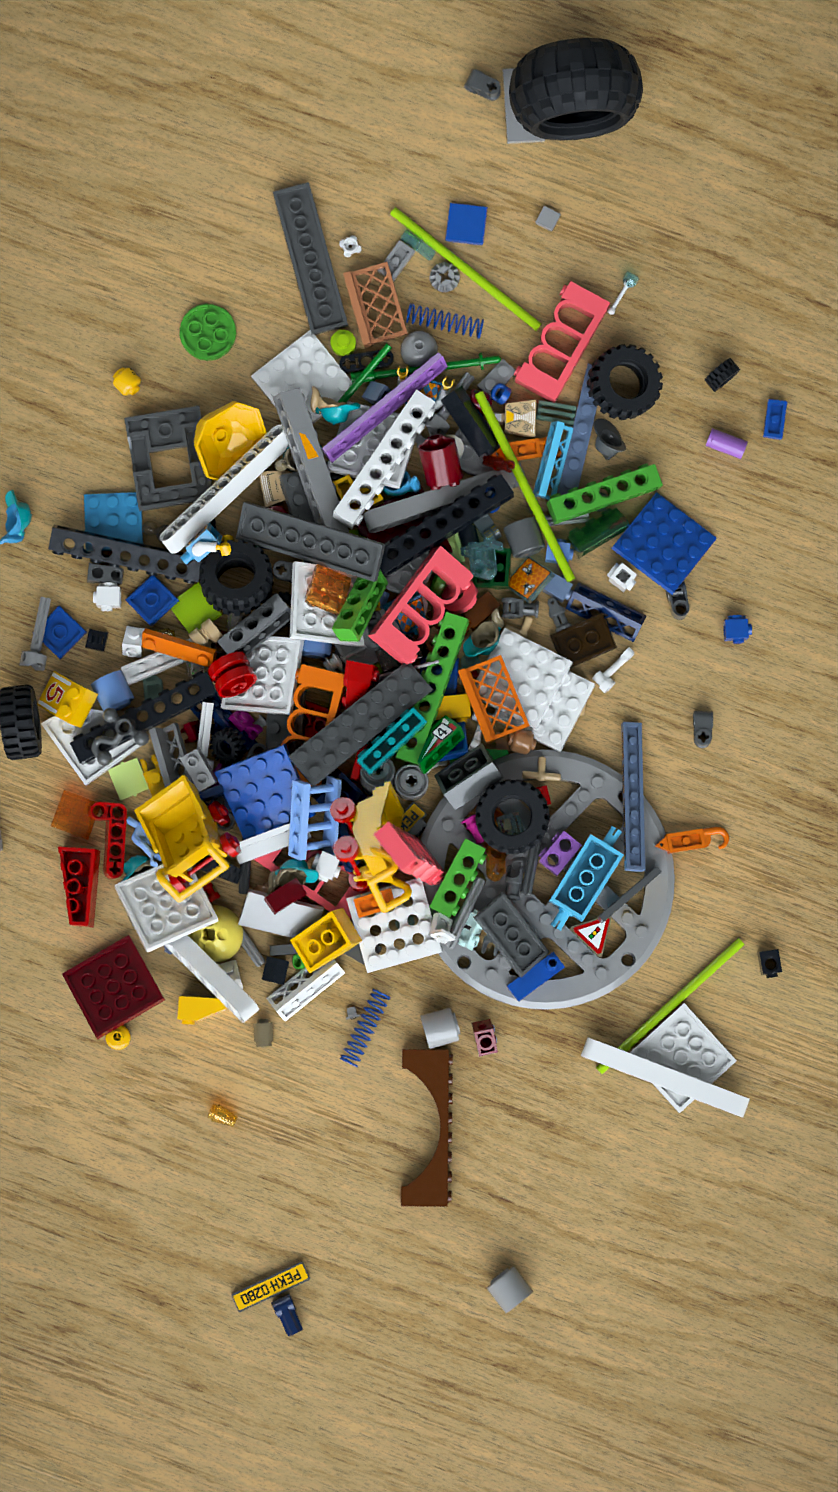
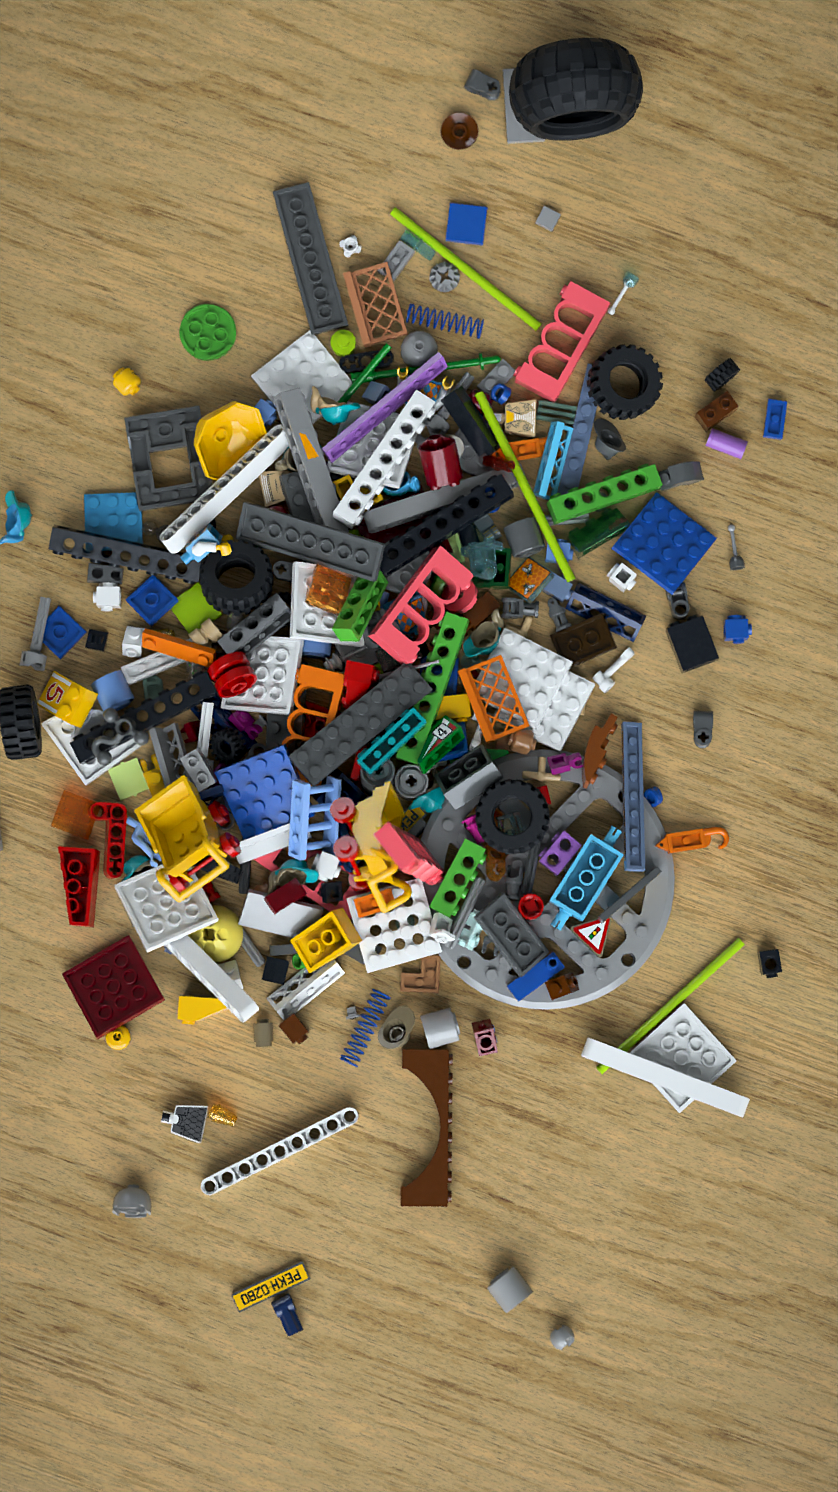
(132, 1202): none -> light grey cylinder
(187, 1121): none -> torso
(267, 411): none -> medium blue brick
(270, 1151): none -> white beam
(294, 1029): none -> reddish brown brick
(331, 891): none -> black tile
(397, 1028): none -> dark tan piece
(427, 980): none -> medium nougat tile
(432, 799): none -> teal hair
(459, 122): none -> reddish brown dish
(530, 906): none -> red wheel
(562, 763): none -> magenta plate
(562, 986): none -> reddish brown bracket
(562, 1337): none -> light grey piece
(595, 750): none -> dark orange slope
(653, 796): none -> blue tile
(681, 474): none -> dark grey brick
(691, 643): none -> black brick
(716, 411): none -> reddish brown brick
(736, 561): none -> hinge

